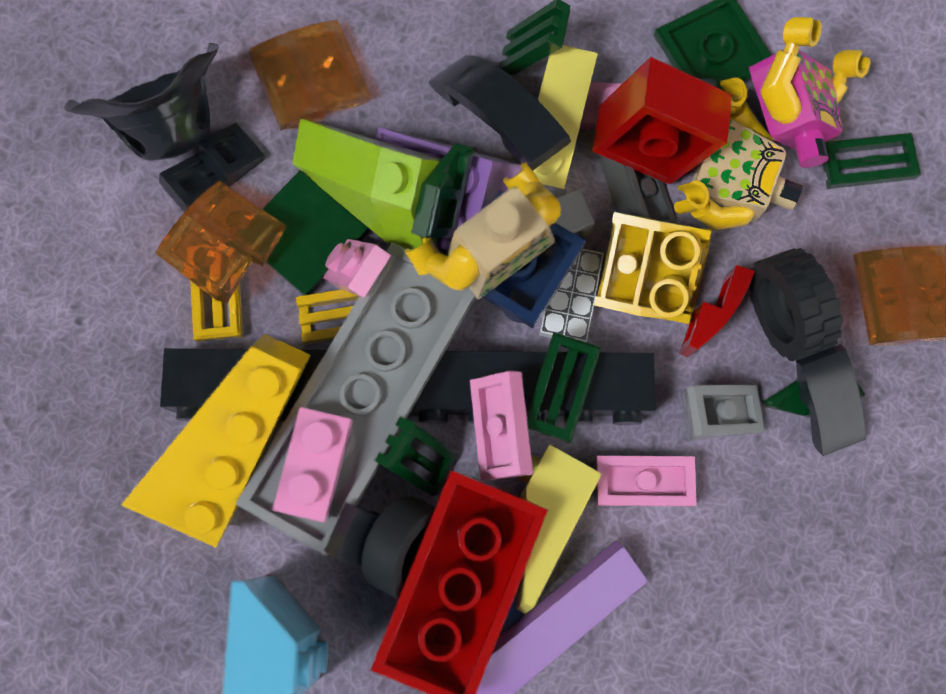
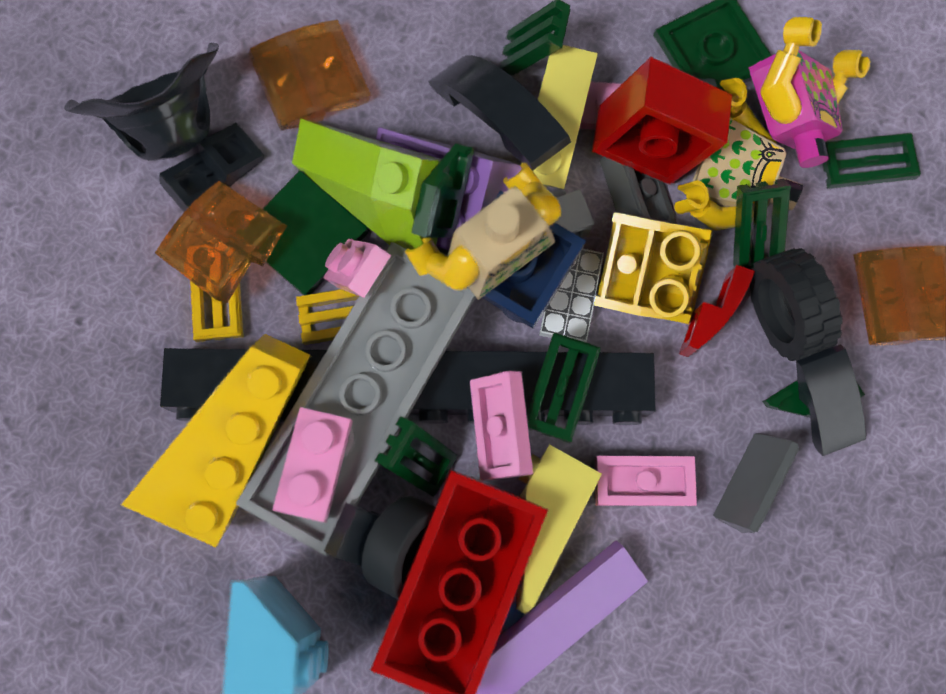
(721, 411): light grey slope -> none
(744, 203): none -> dark green tile
(756, 482): none -> dark grey slope

